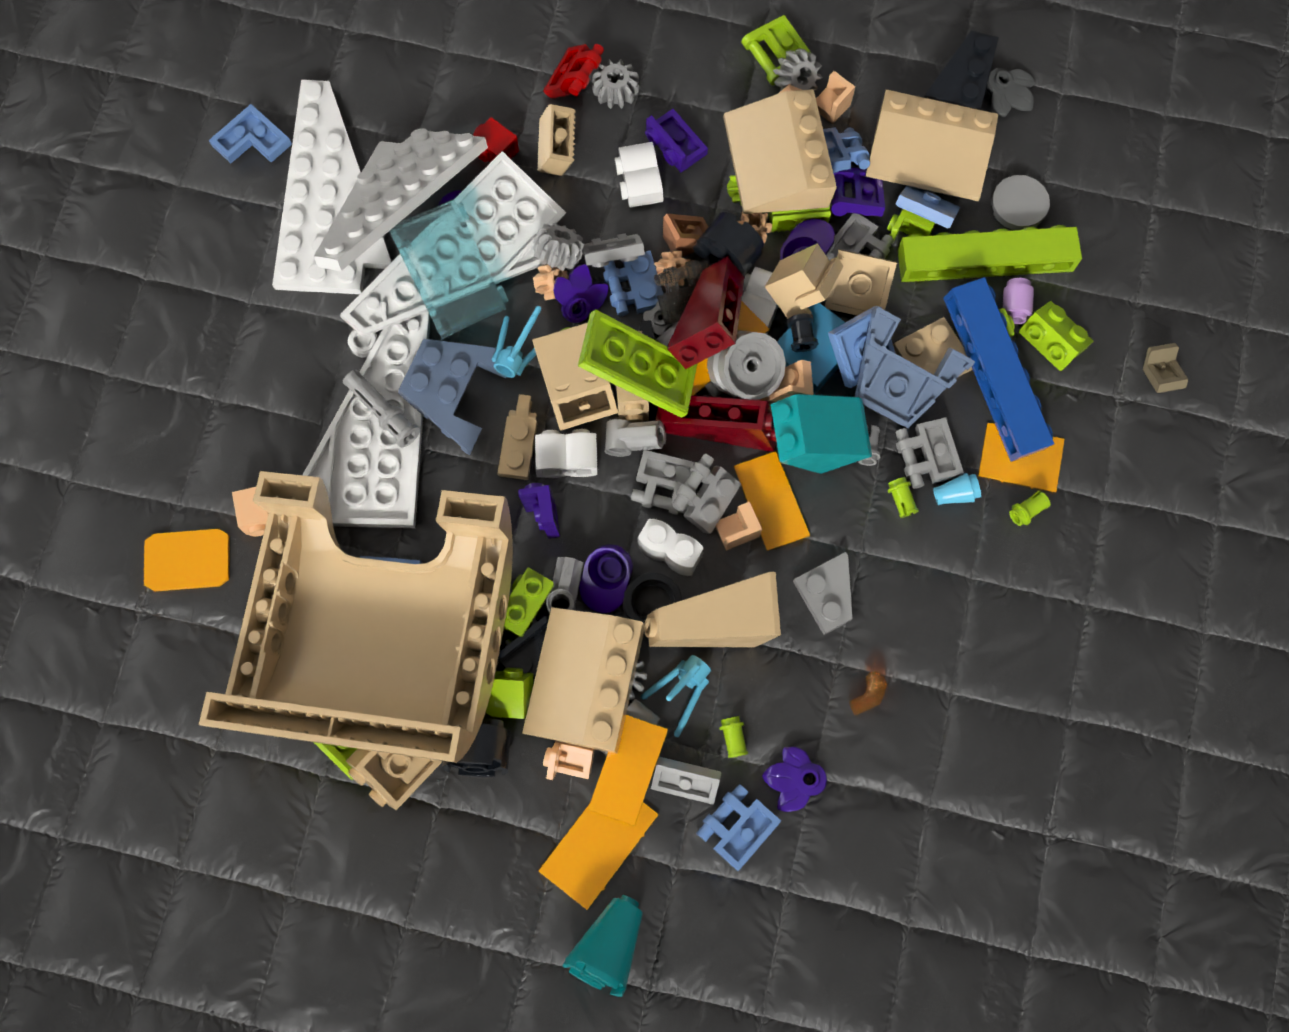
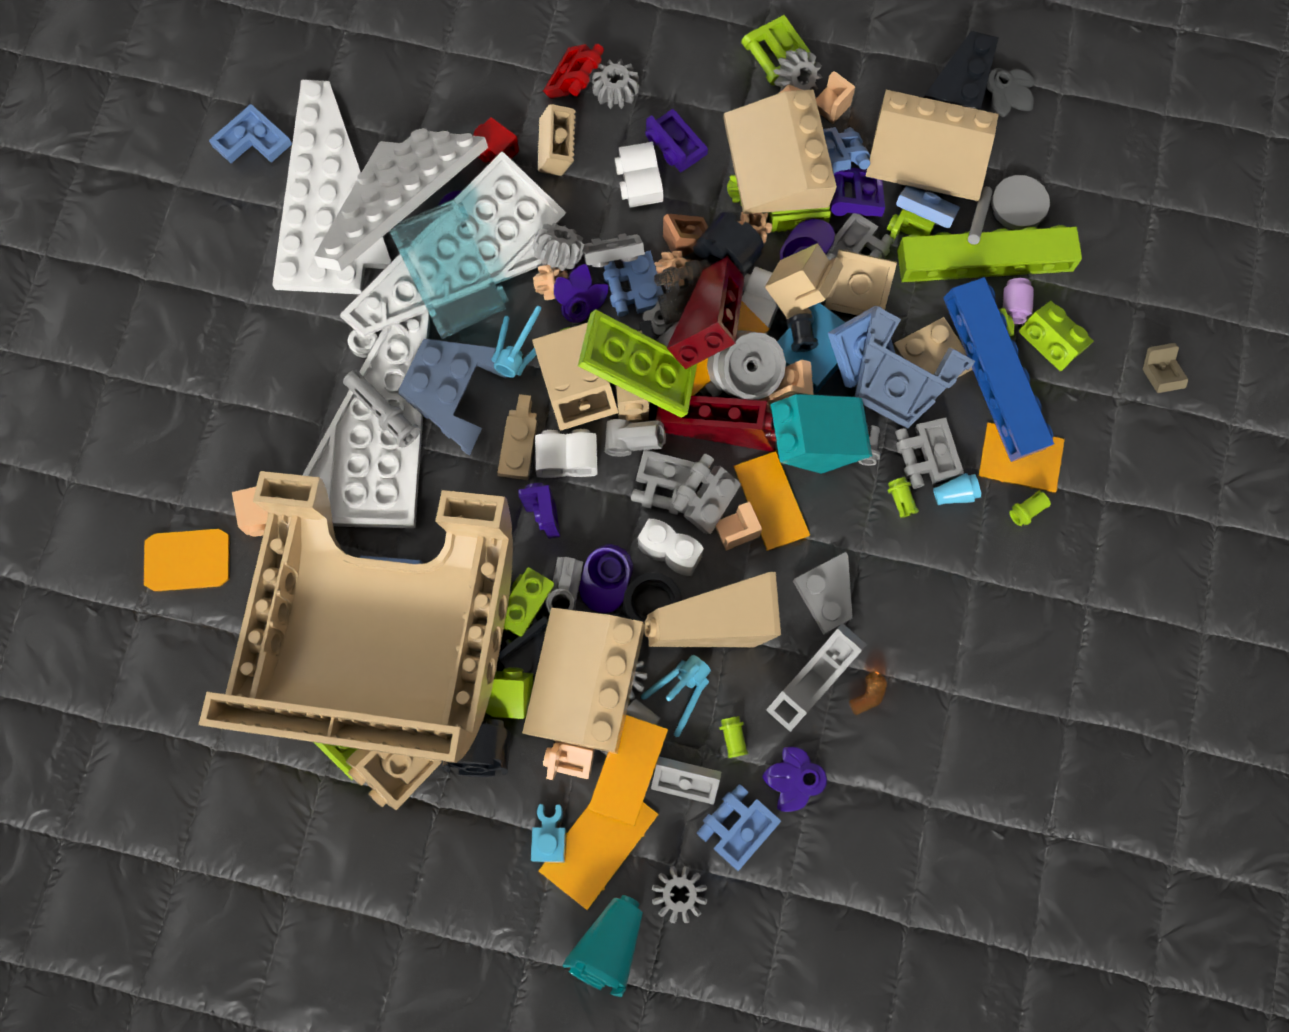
(548, 841): none -> medium azure plate
(679, 882): none -> light grey gear
(816, 677): none -> light grey arch
(980, 216): none -> light grey bar

